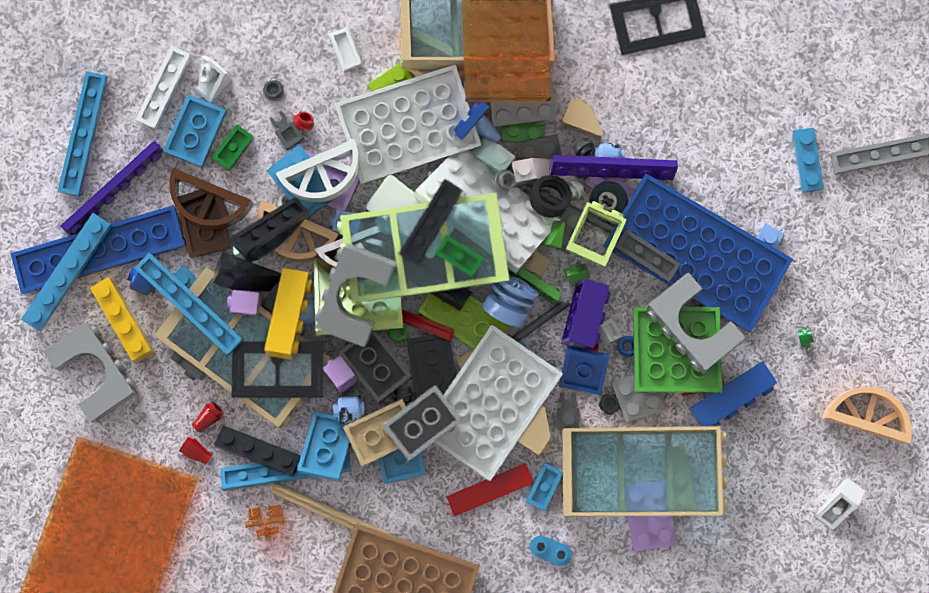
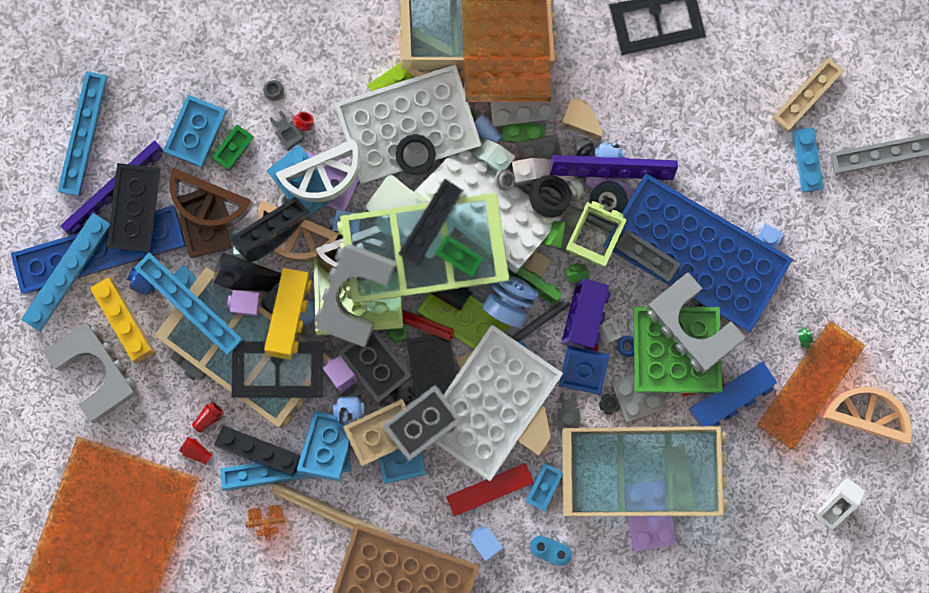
(133, 208): none -> black plate
(163, 87): white plate -> none
(212, 79): white slope -> none
(345, 49): white tile -> none
(420, 139): none -> black tyre
(475, 115): blue plate -> none
(485, 542): none -> light blue brick
(807, 94): none -> tan plate
(811, 385): none -> clear orange plate

